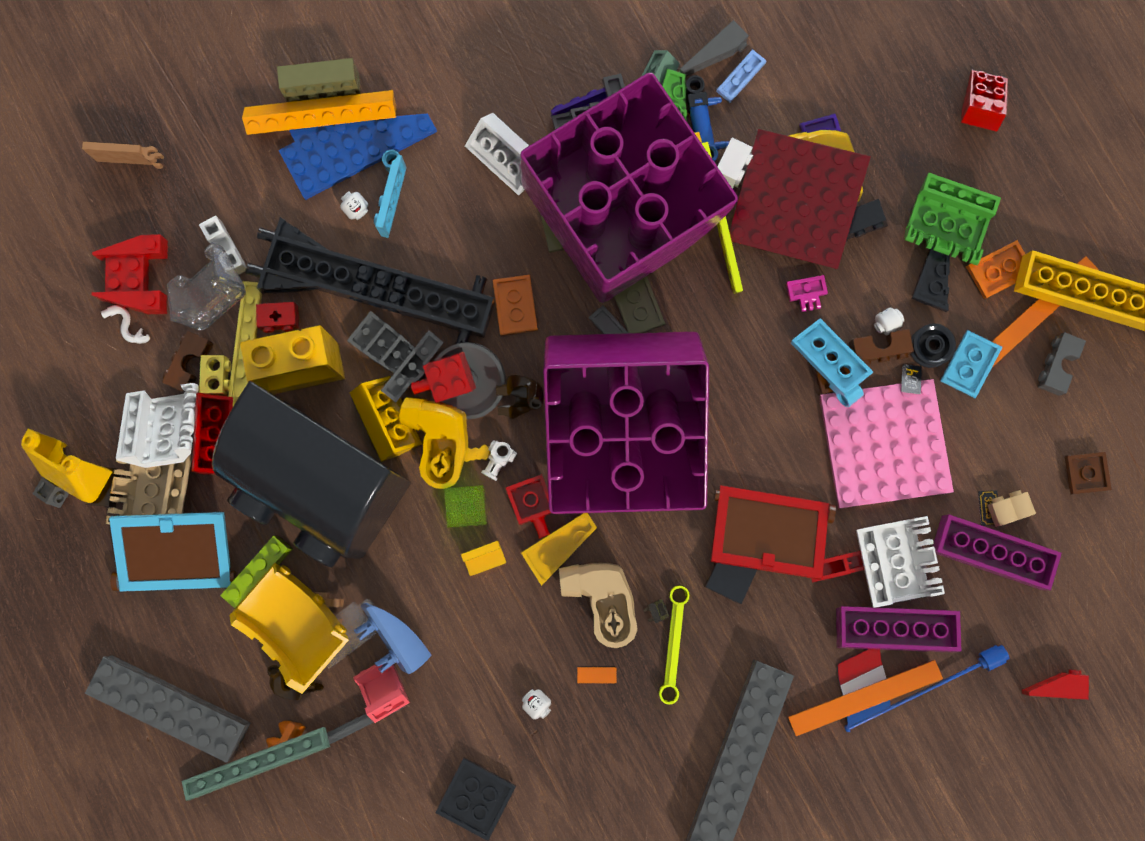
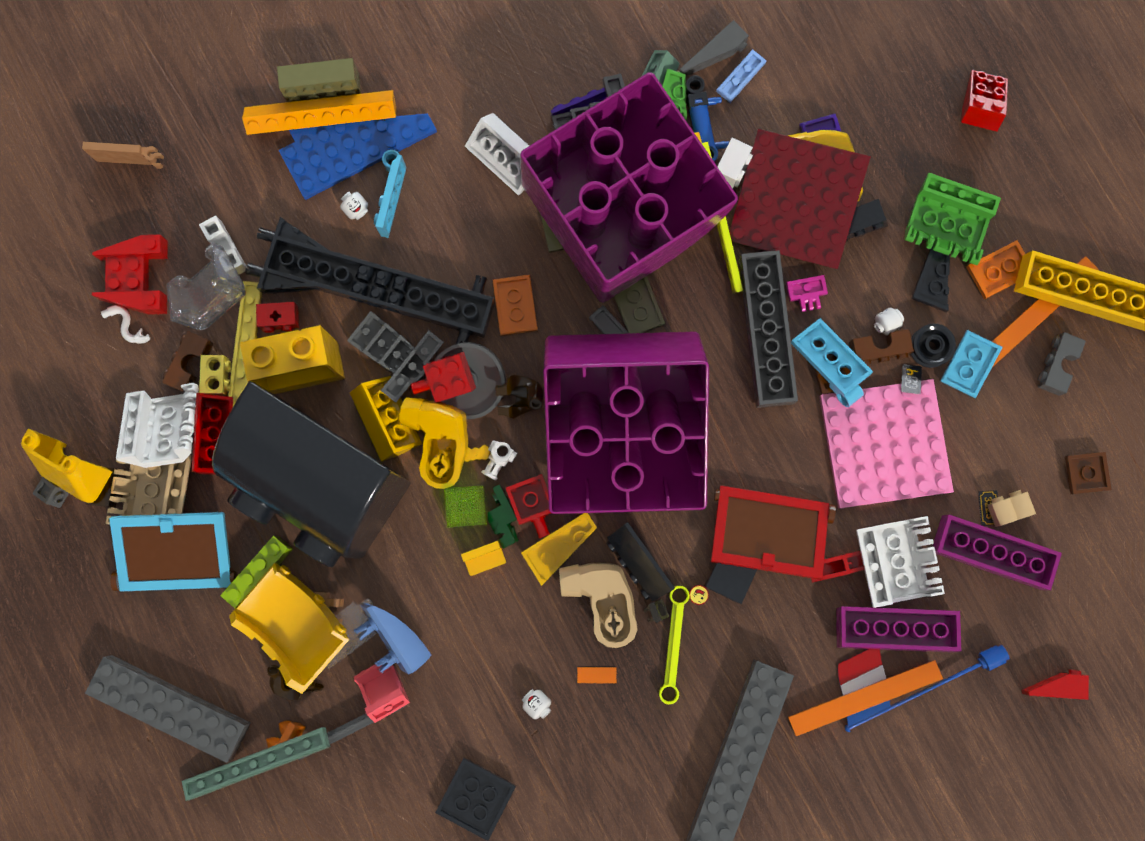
(502, 517): none -> dark green plate
(639, 562): none -> black slope
(698, 594): none -> light yellow tile
(768, 329): none -> dark grey brick

